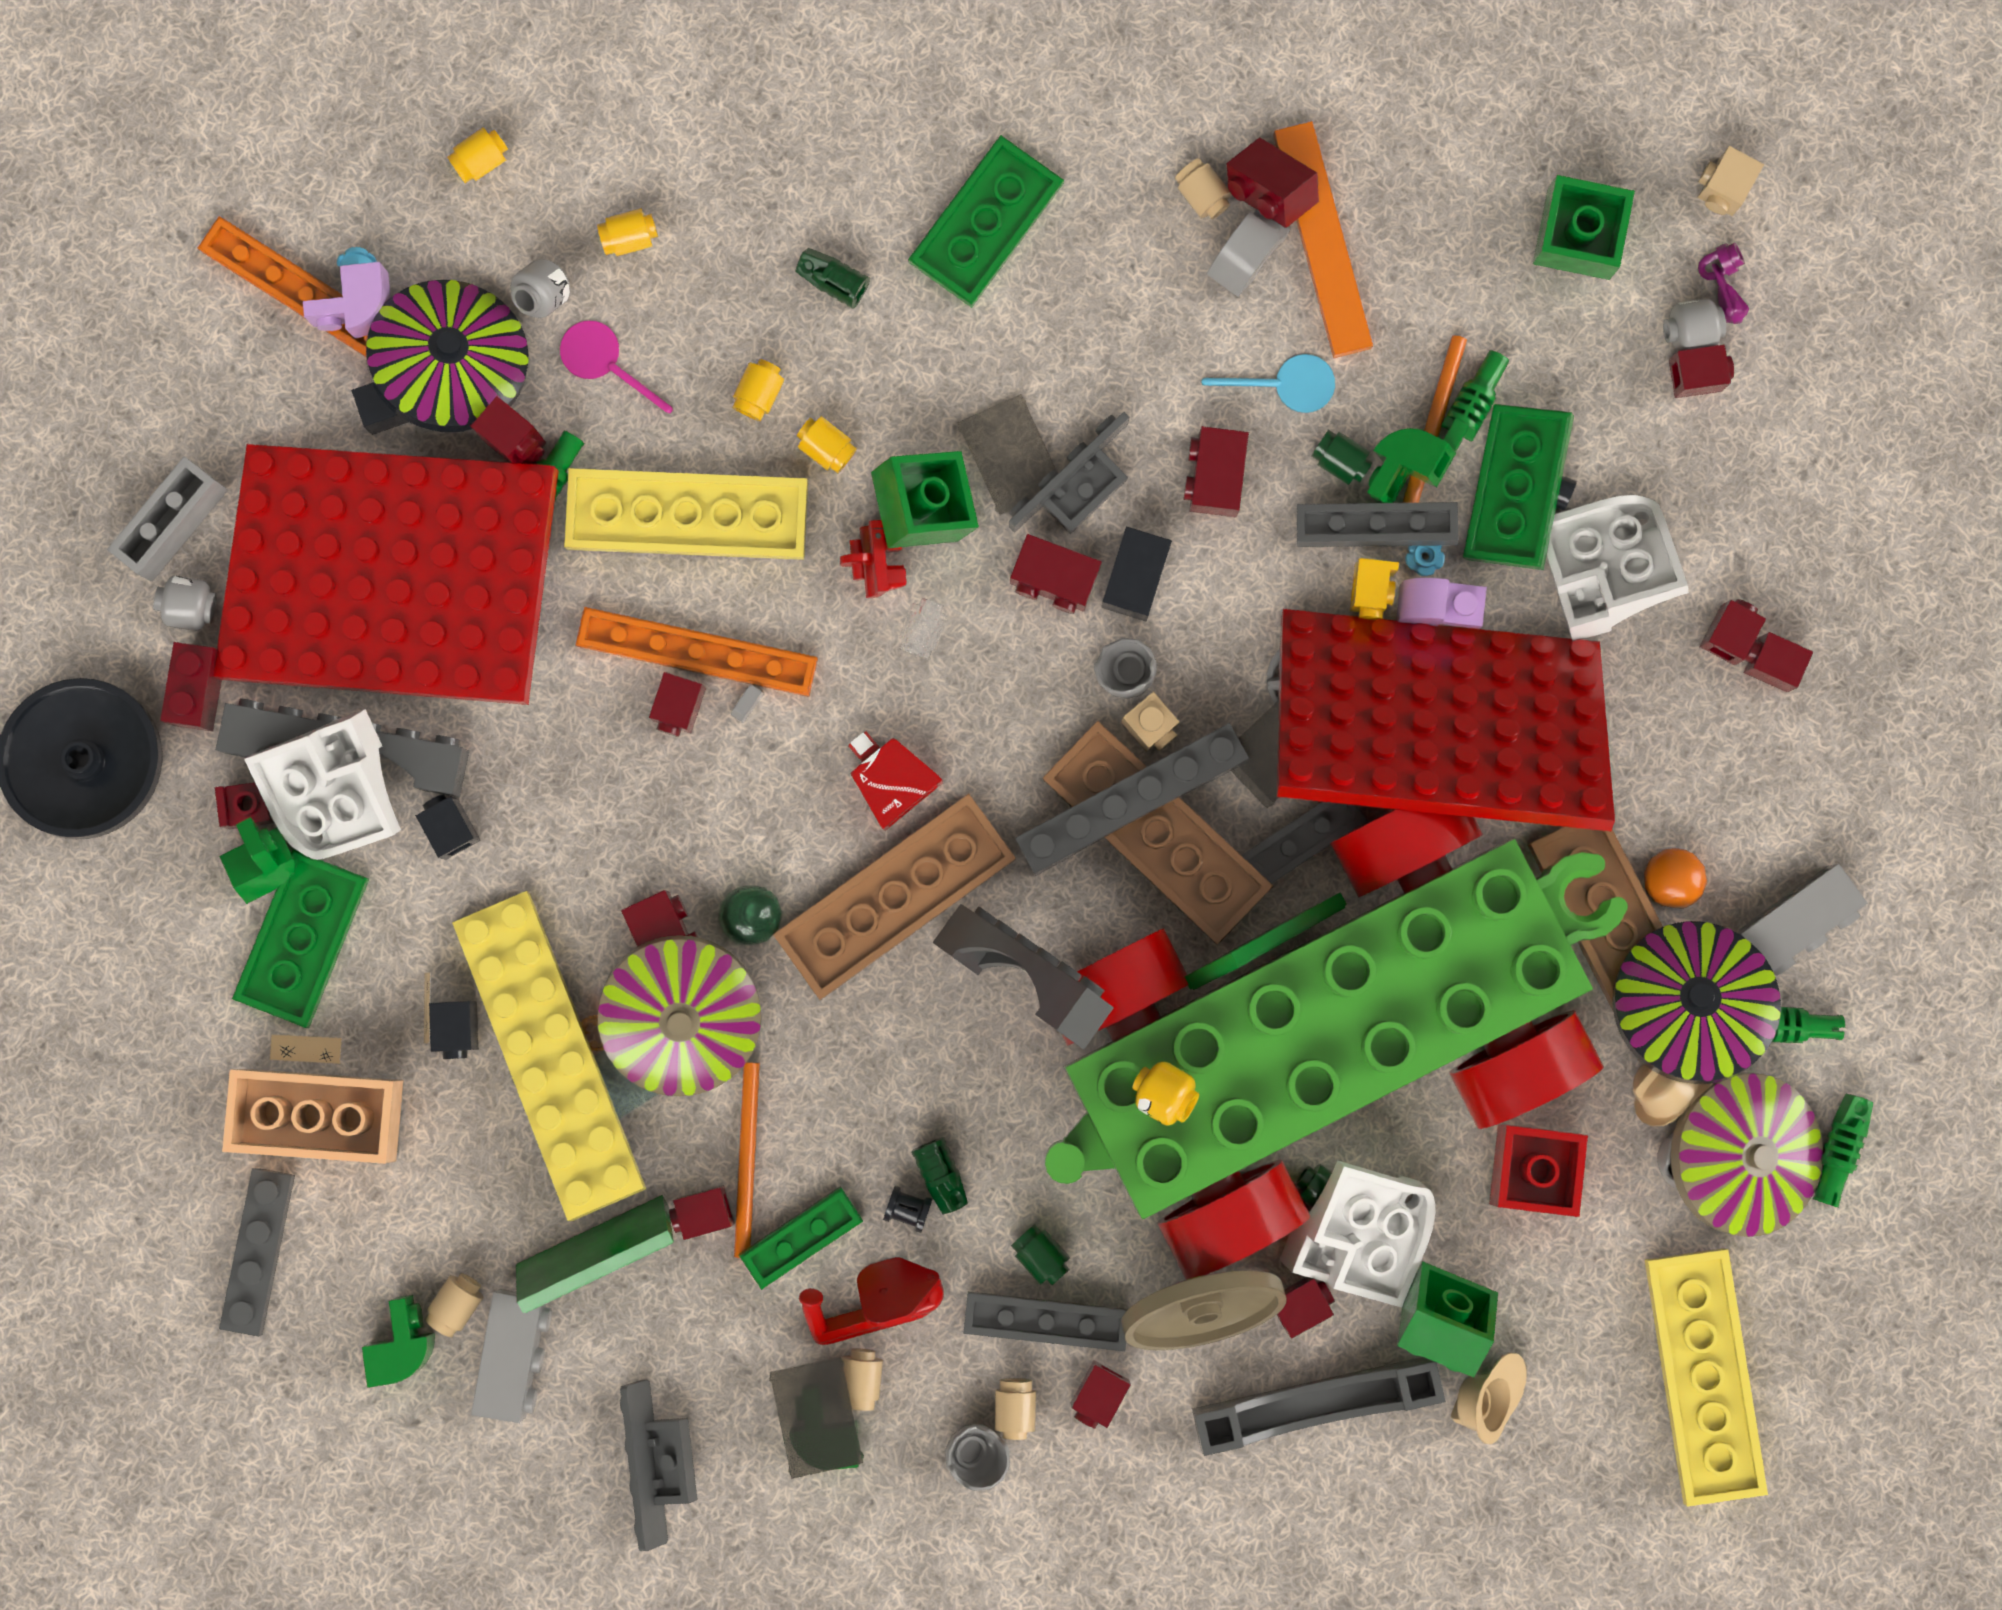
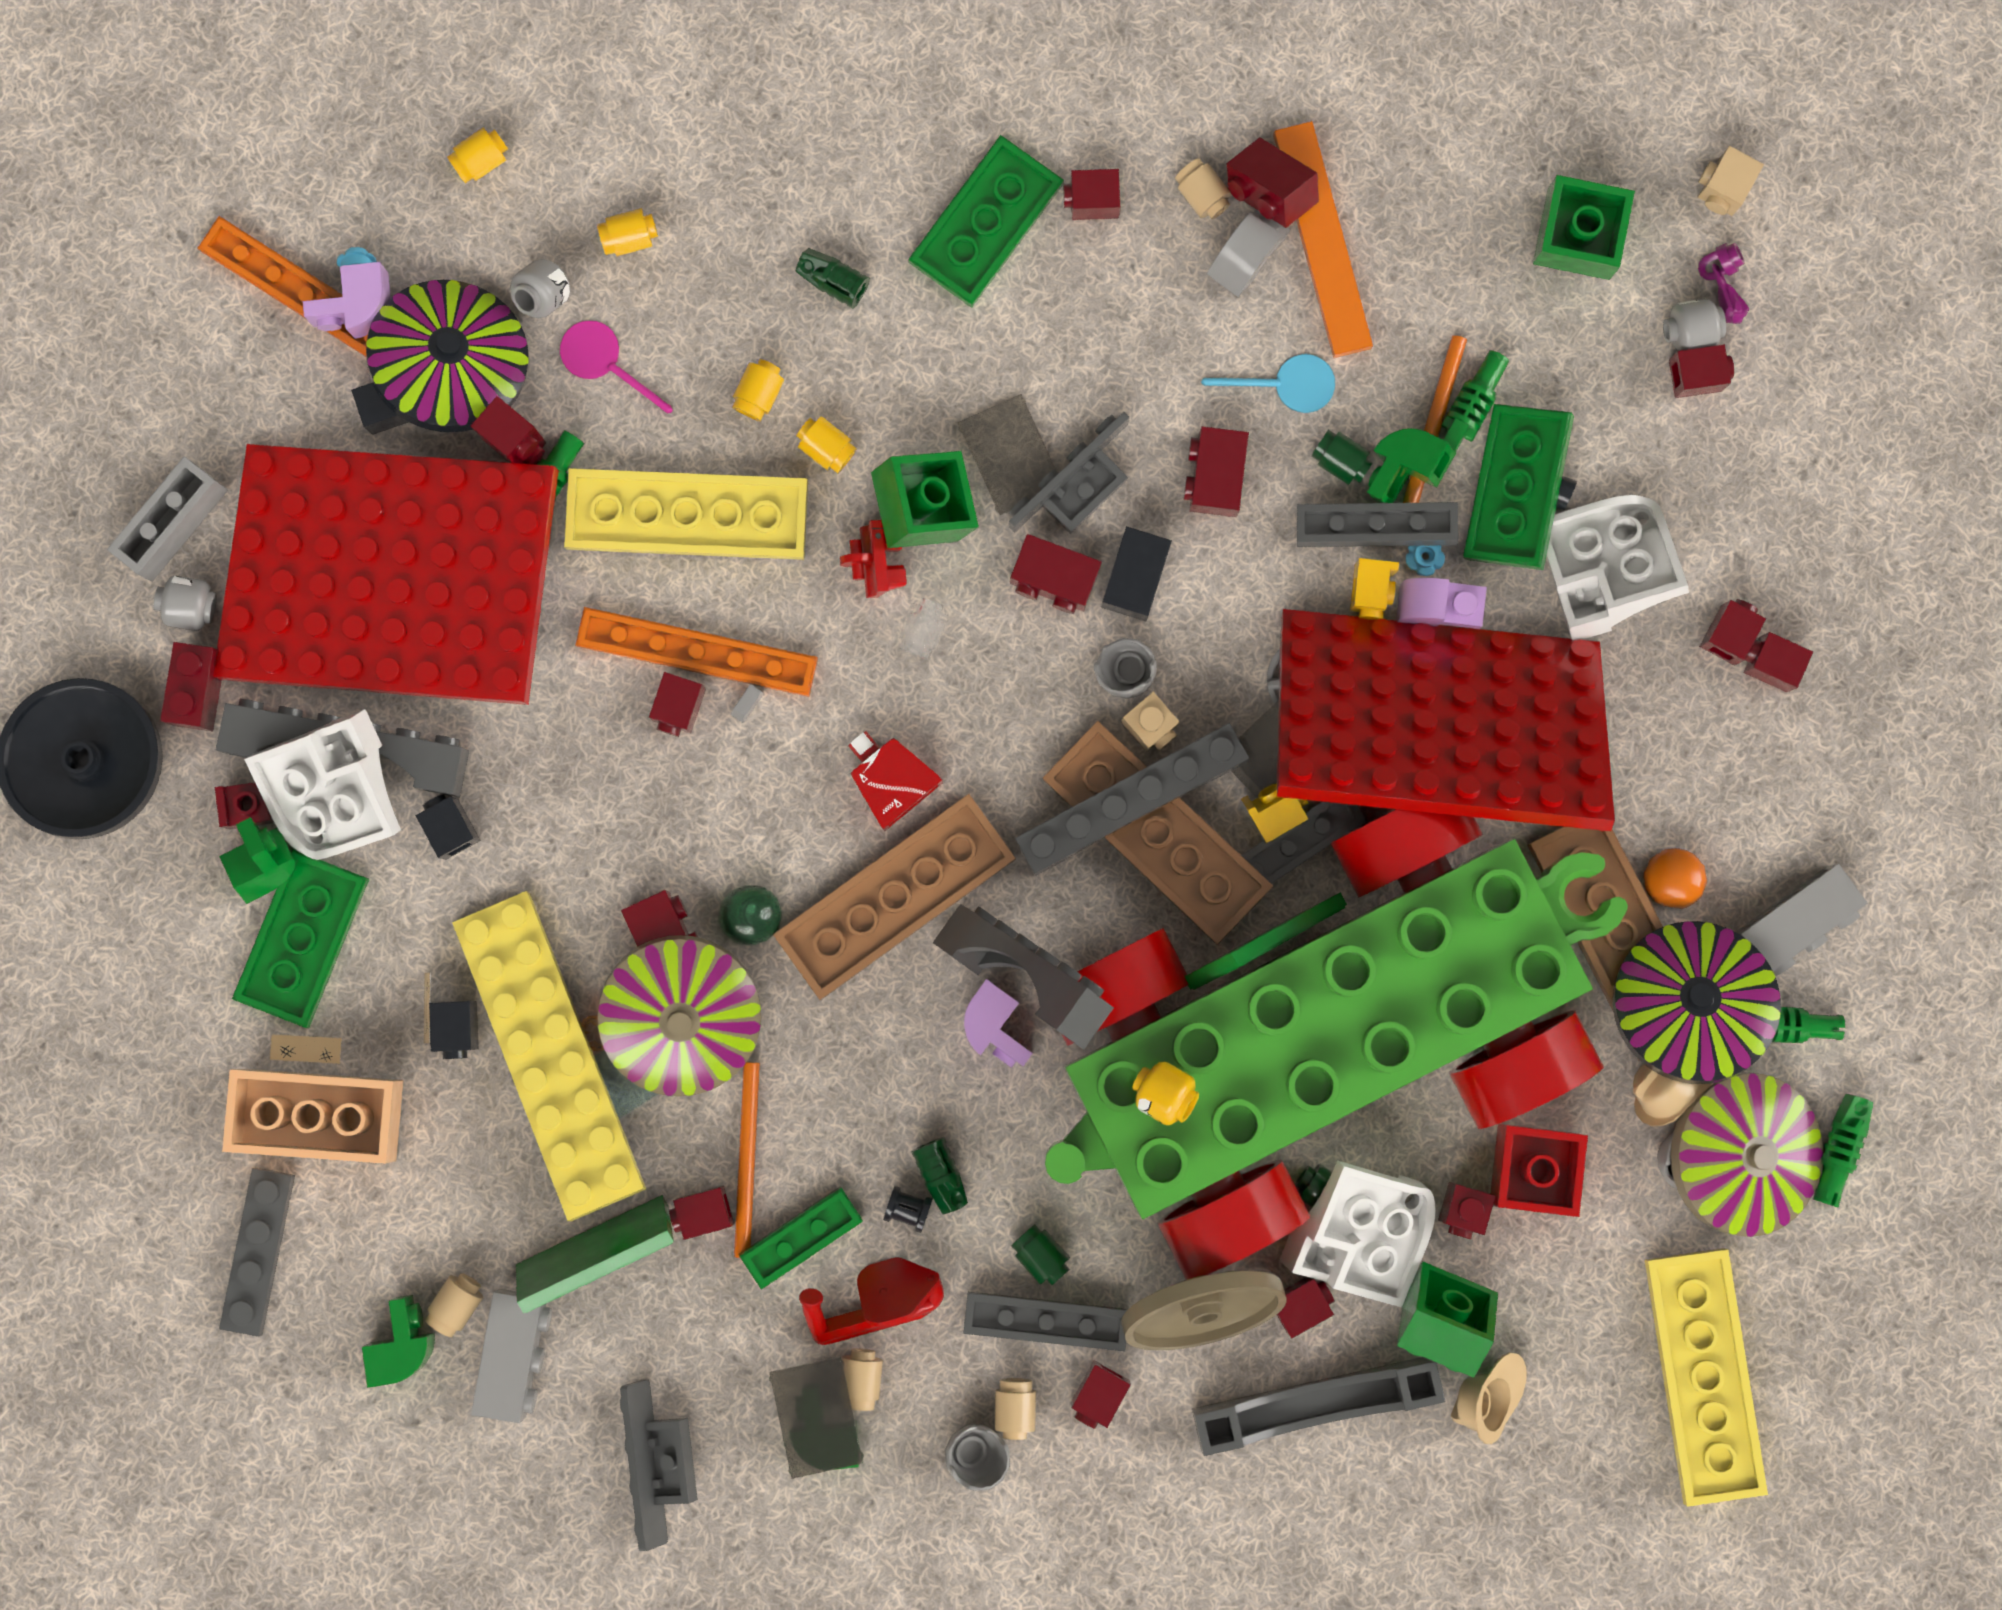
(984, 1020): none -> lavender brick
(1093, 194): none -> dark red brick
(1275, 814): none -> yellow brick
(1466, 1210): none -> dark red brick

